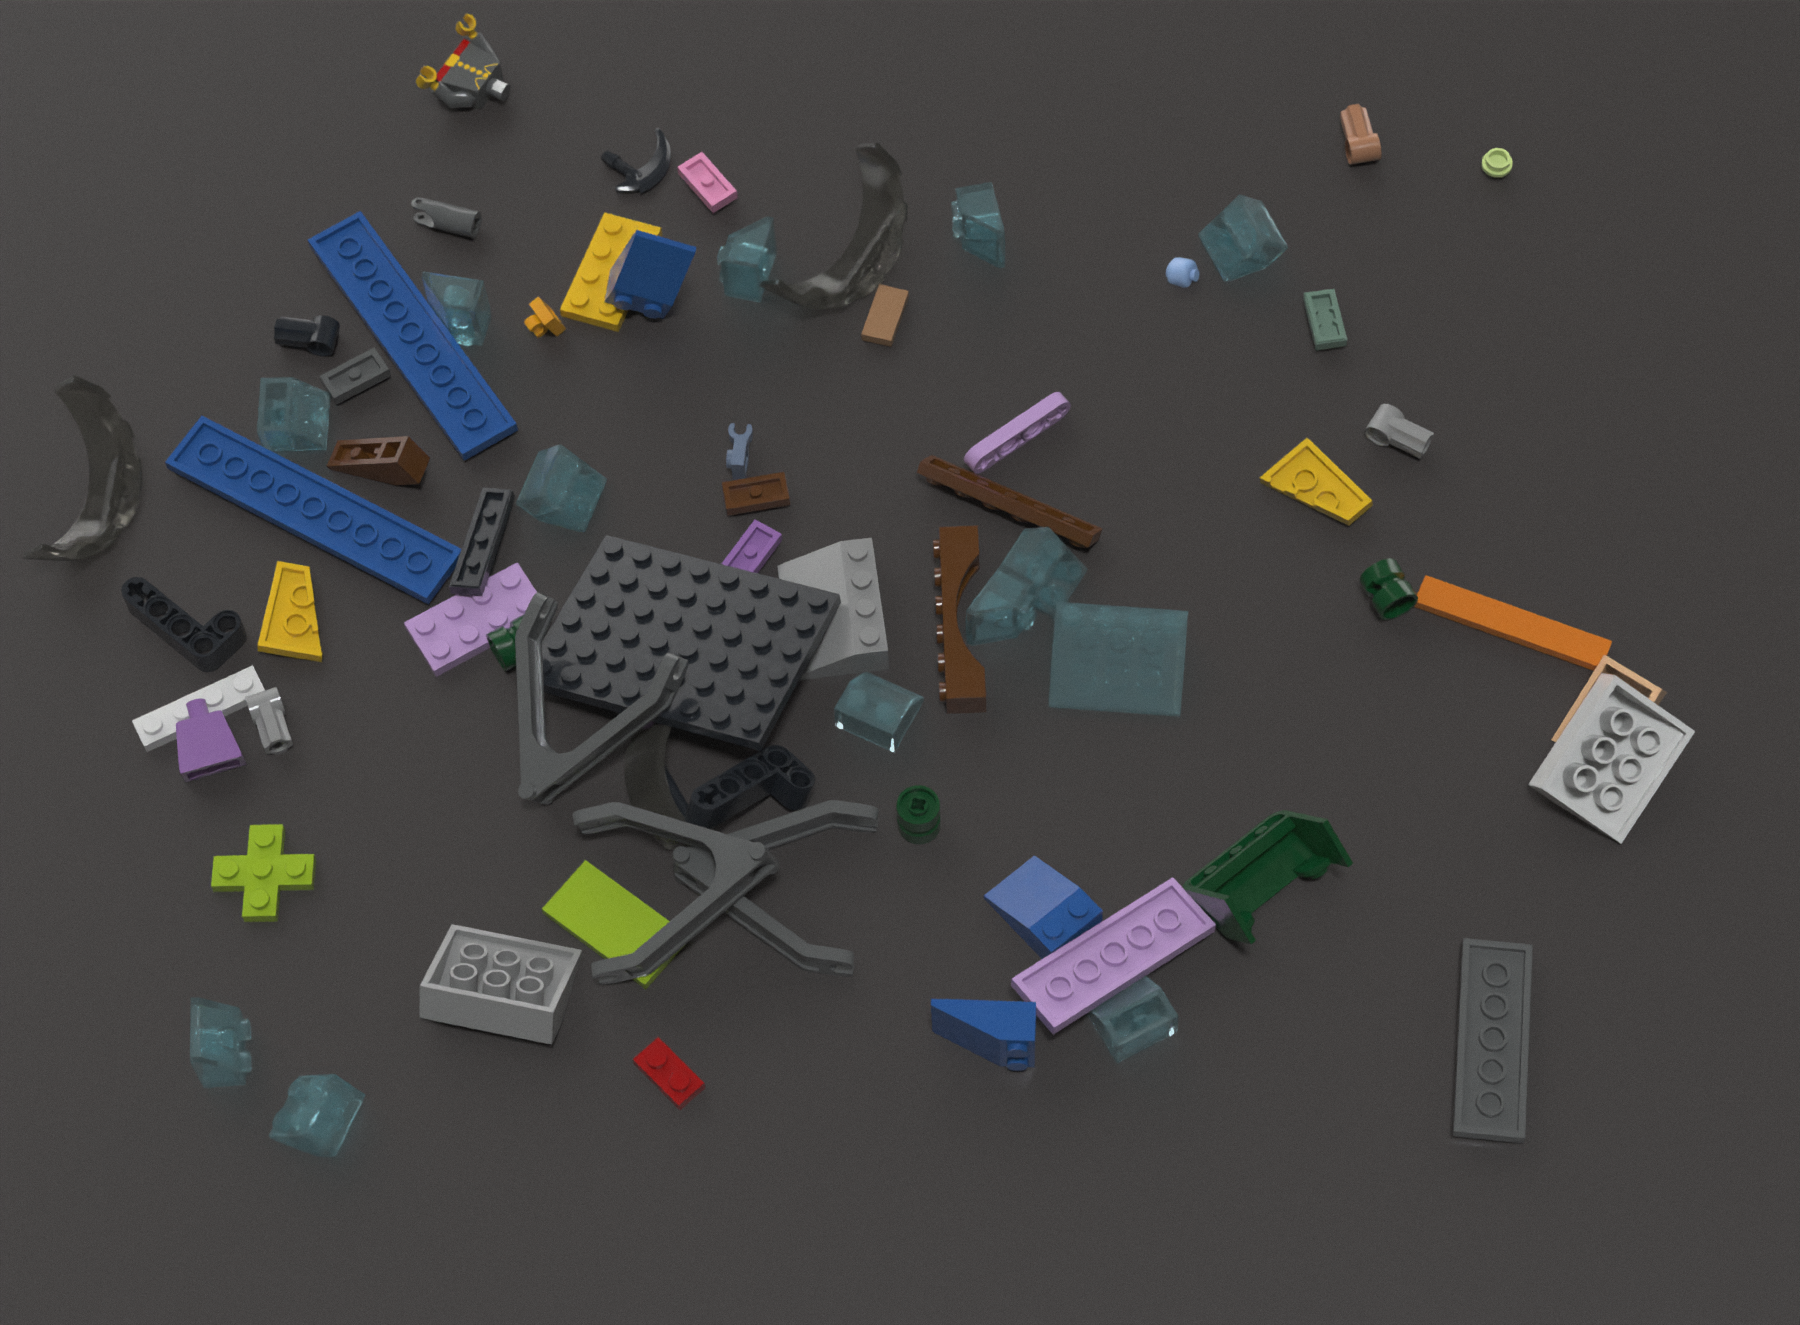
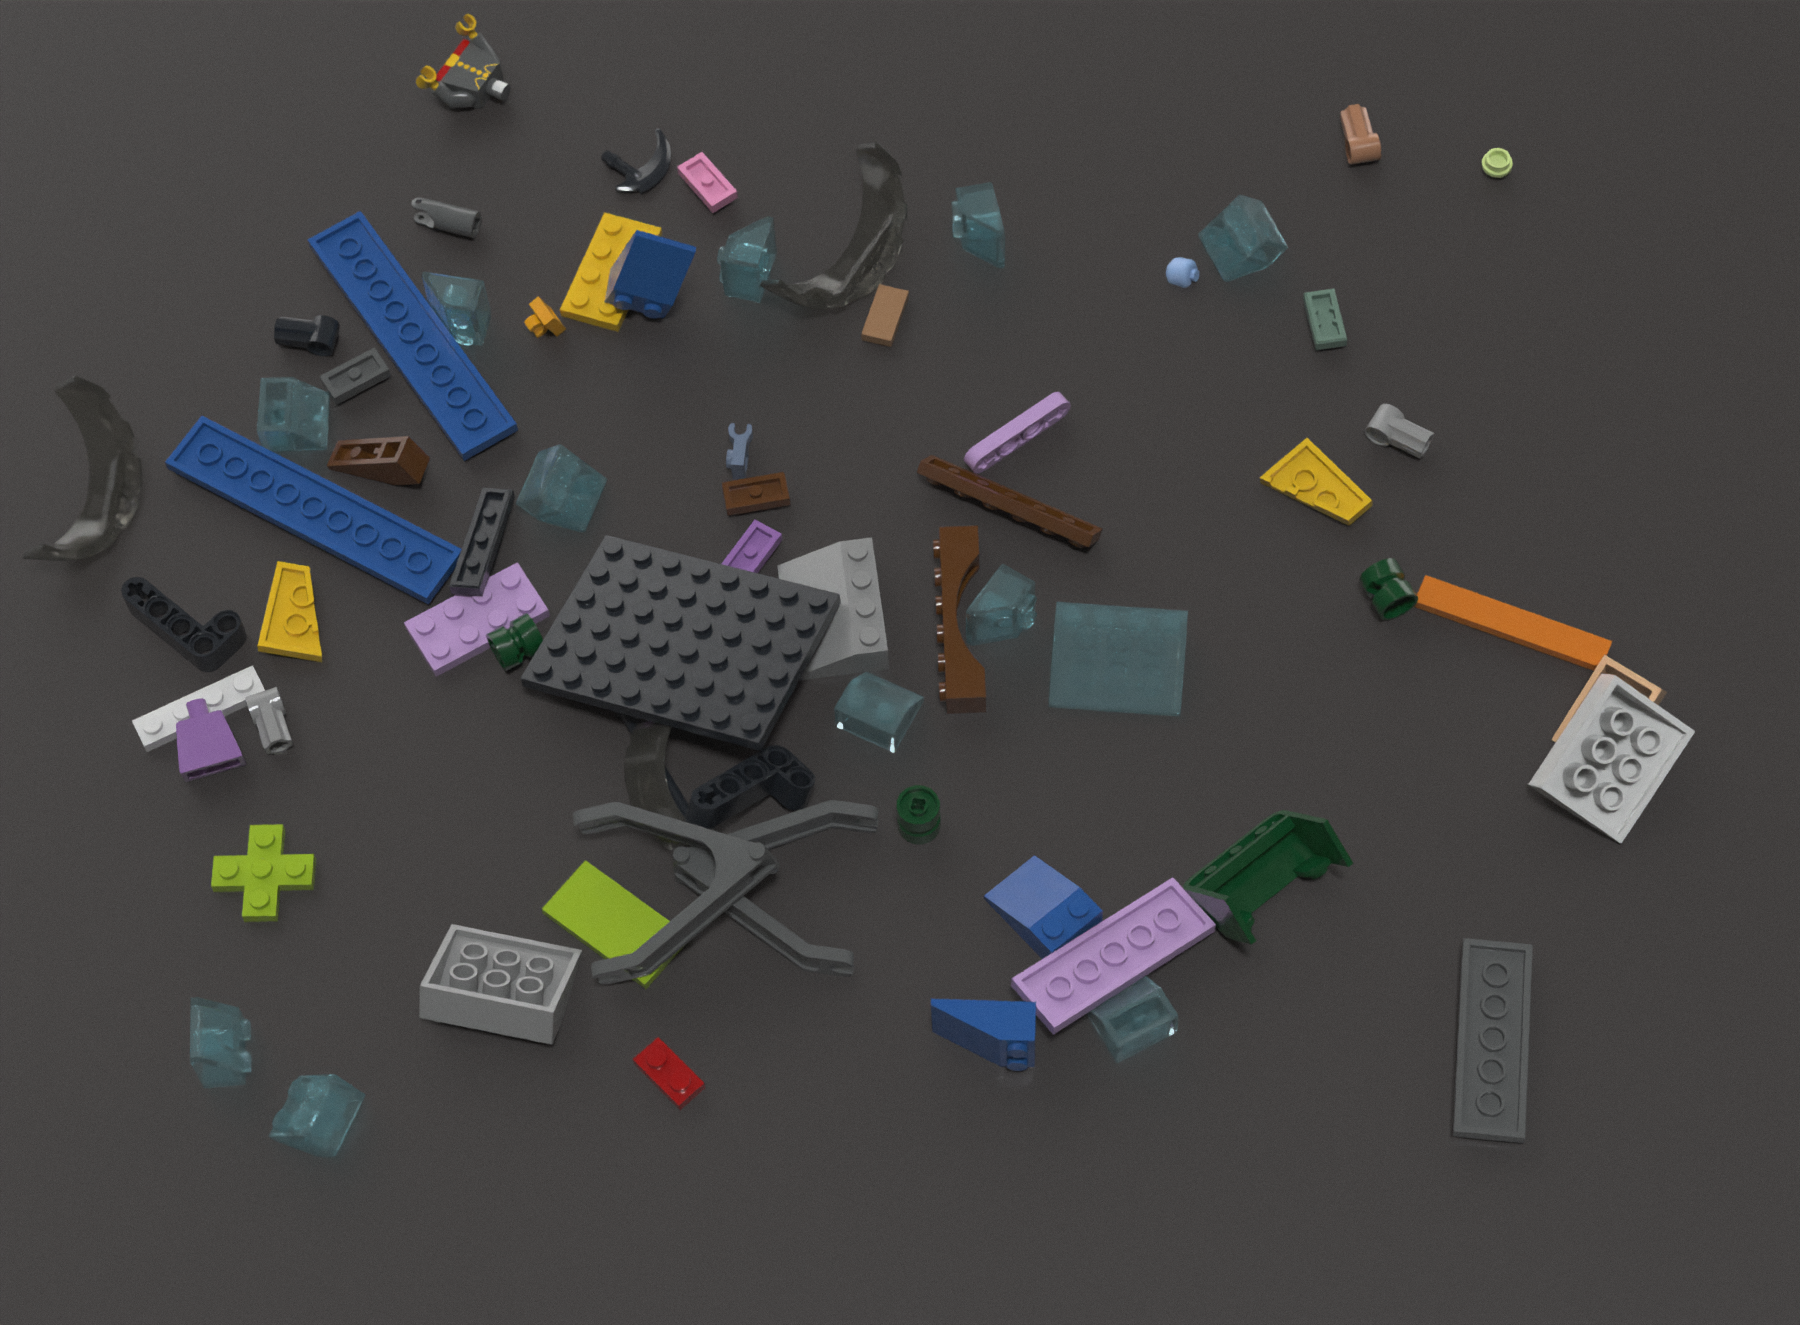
(542, 768): dark grey piece -> none
(1049, 564): clear light blue slope -> none

